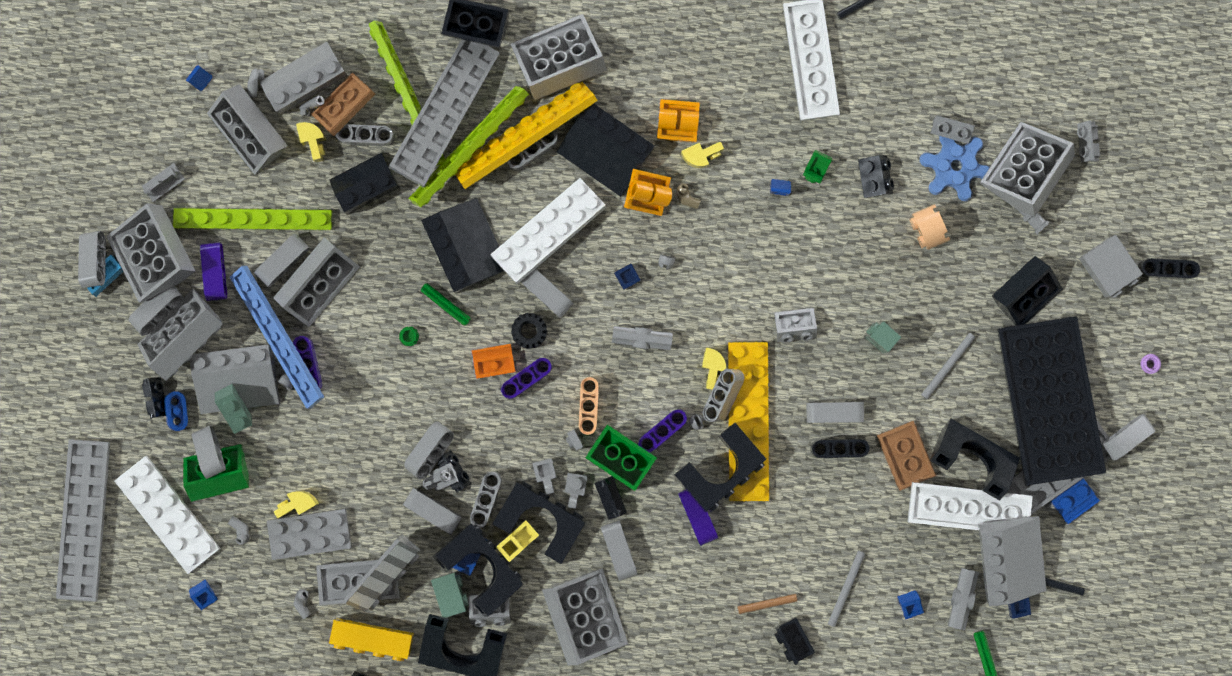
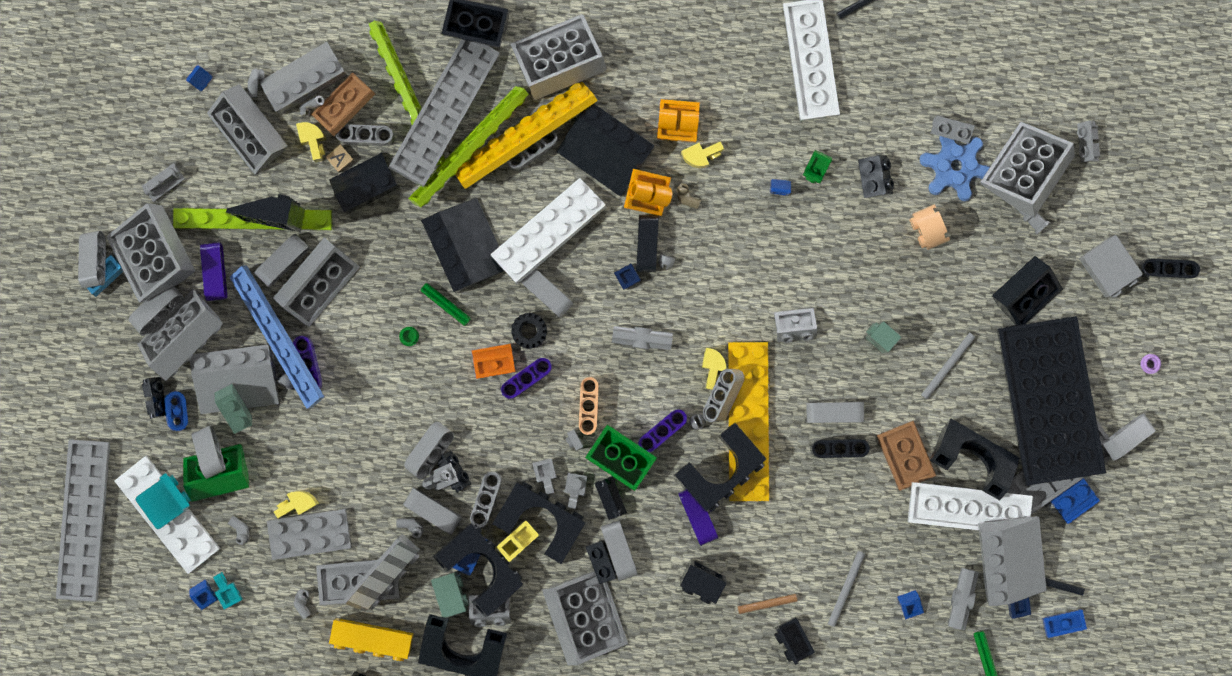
(163, 501): none -> teal bracket
(227, 593): none -> teal plate
(271, 211): none -> black slope
(339, 158): none -> tan tile
(412, 524): none -> light grey arm
(601, 562): none -> black hinge
(647, 243): none -> black beam
(703, 582): none -> black brick
(1064, 623): none -> blue plate

